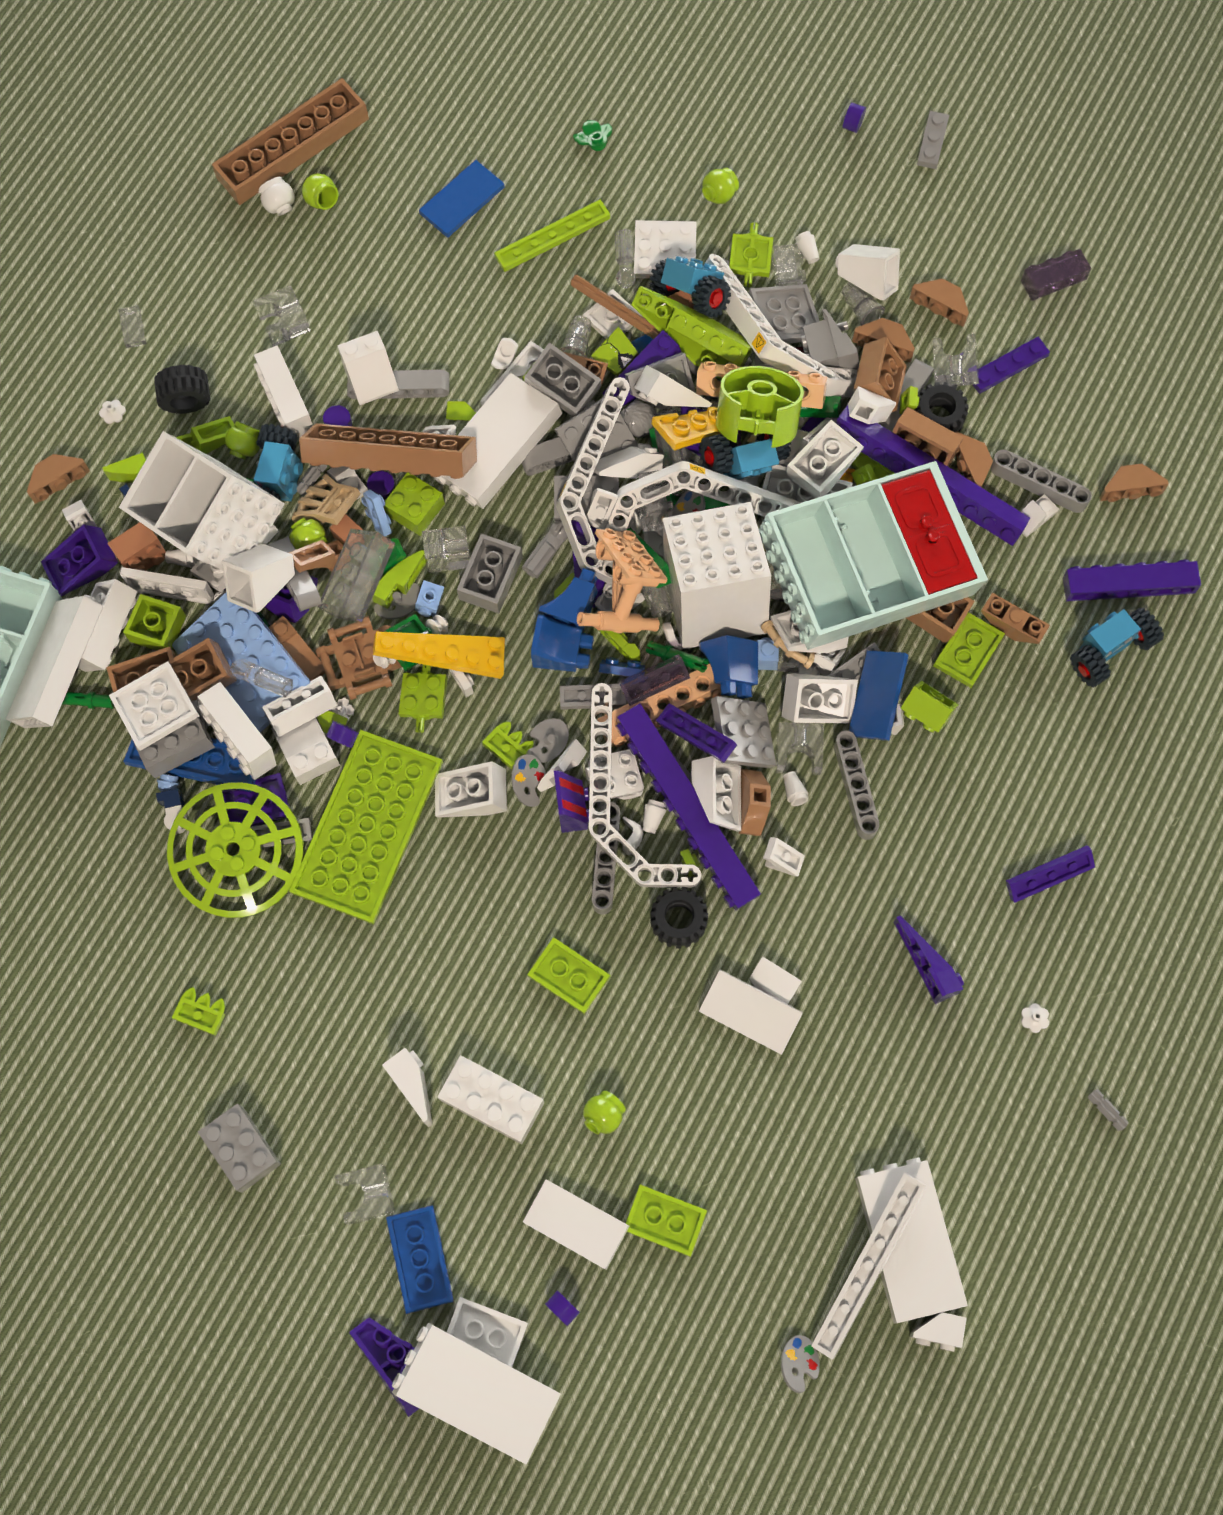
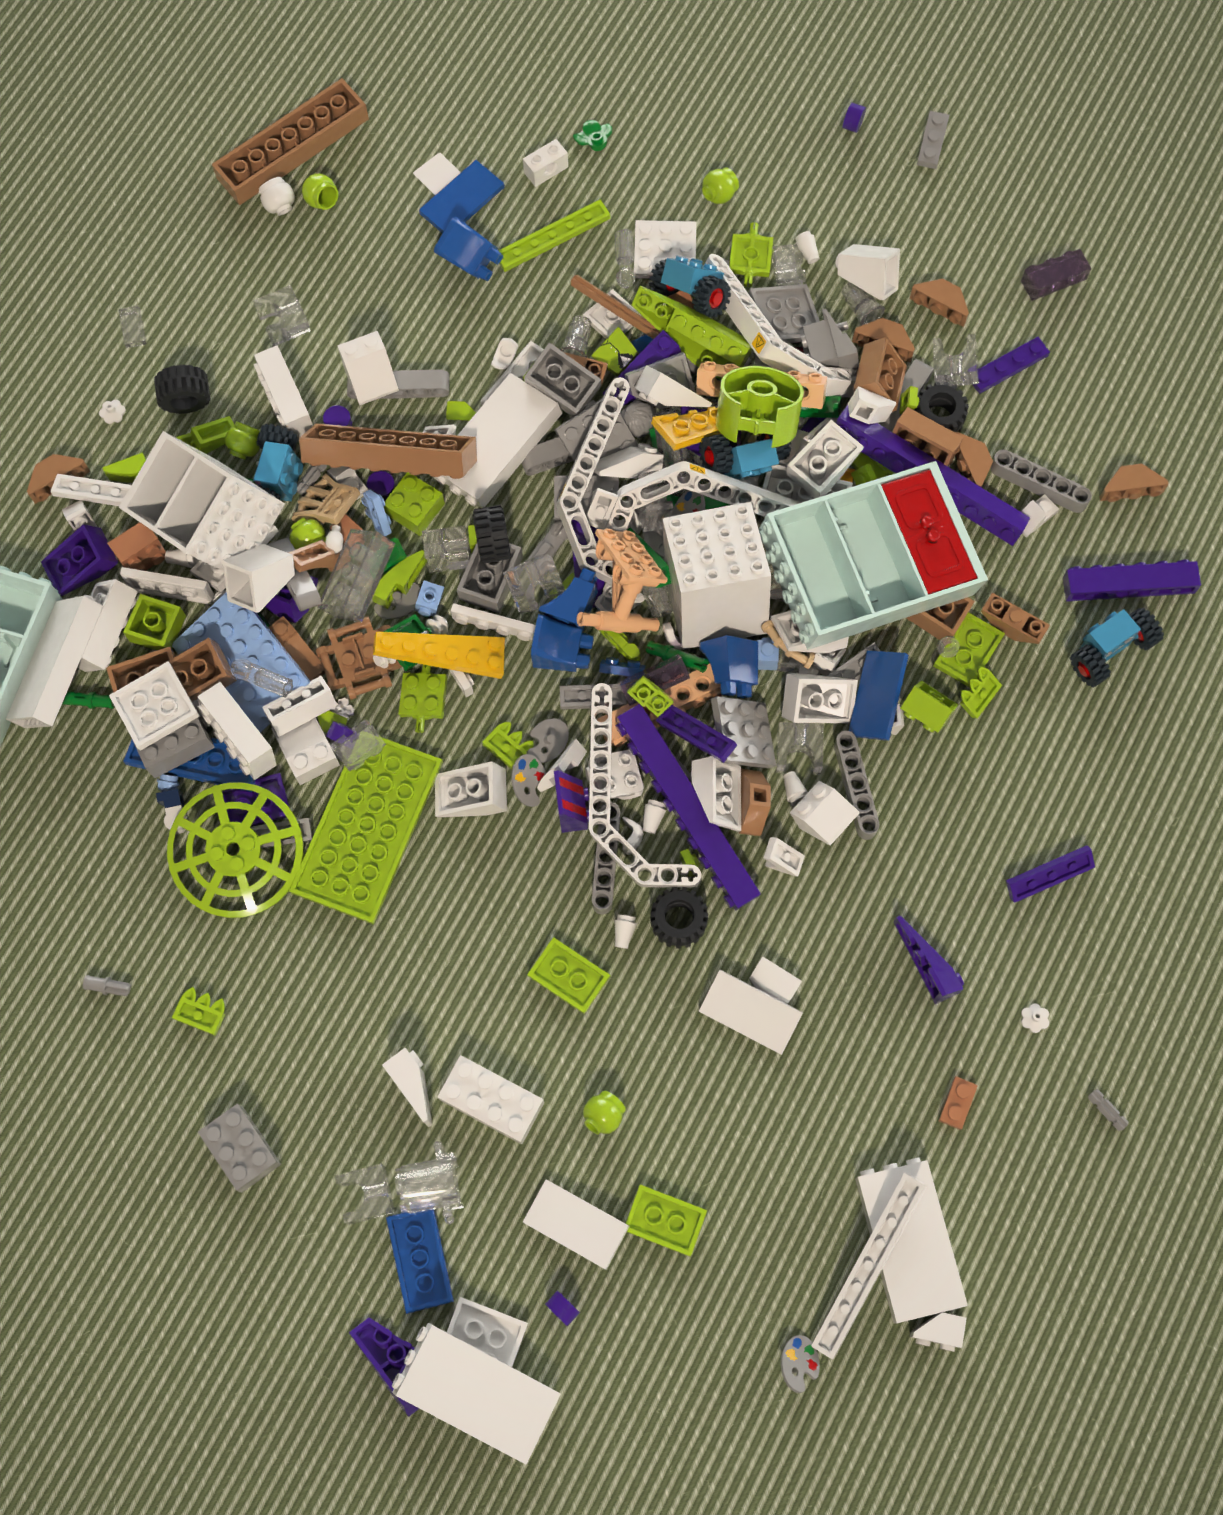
(89, 490): none -> white plate
(106, 985): none -> light grey axle
(335, 539): none -> white cylinder
(358, 746): none -> clear brick
(430, 1184): none -> clear container
(436, 173): none -> white sticker
(467, 249): none -> blue hips
(472, 537): none -> lime tile
(486, 621): none -> white plate
(491, 534): none -> black tyre
(525, 577): none -> clear piece
(545, 162): none -> white brick
(624, 930): none -> white cone
(651, 696): none -> lime slope
(824, 813): none -> white slope
(950, 651): none -> clear plate
(958, 1103): none -> nougat plate
(980, 693): none -> lime plate

